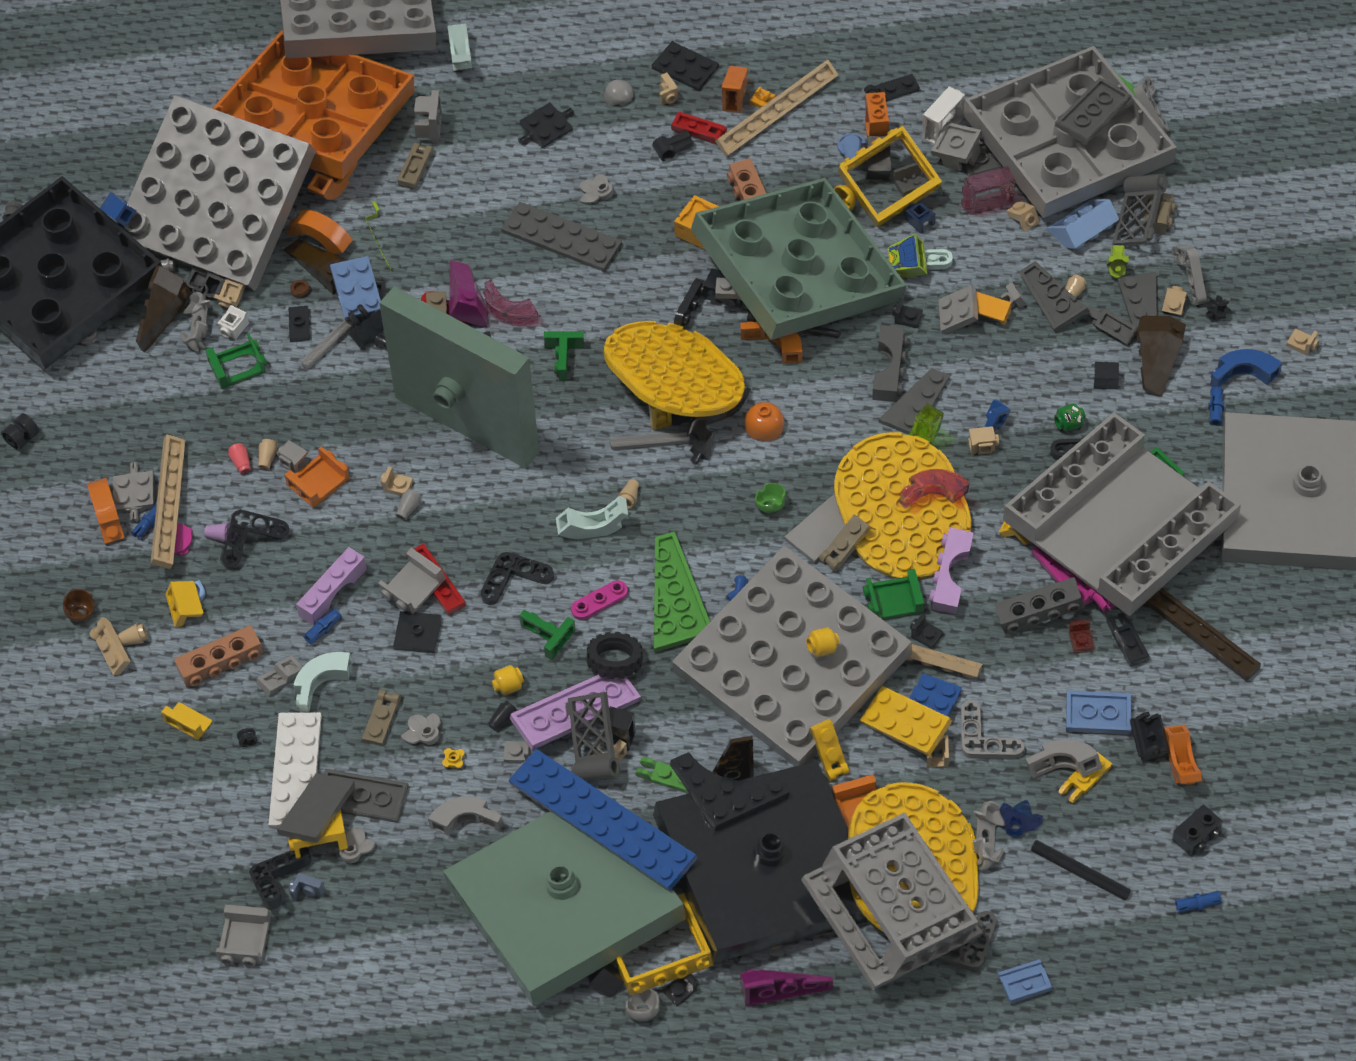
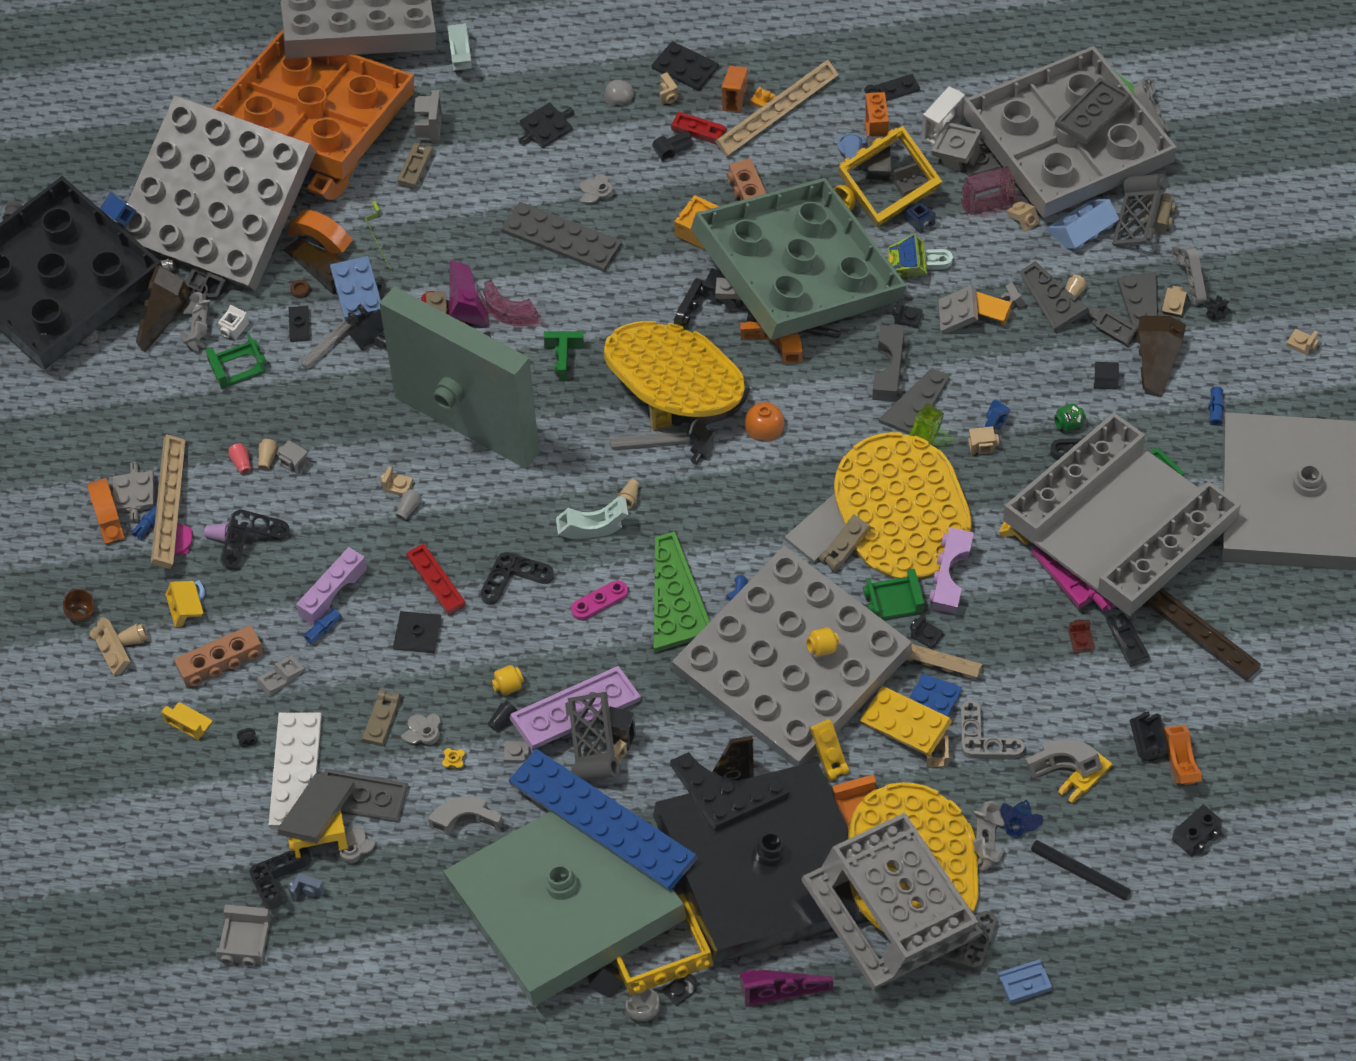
(18, 432): black wheel -> none
(230, 293): tan bracket -> none
(318, 478): orange panel -> none
(318, 670): light aqua arch -> none
(413, 583): light grey panel -> none
(555, 636): green bracket -> none
(614, 641): black tyre -> none
(662, 774): bright green hinge -> none
(771, 494): bright green hair -> none
(934, 482): clear pink arch -> none
(1032, 600): dark grey brick -> none
(1098, 712): medium blue plate -> none
(1117, 261): lime hips -> none
(1198, 901): blue pin -> none
(1246, 361): blue arch -> none

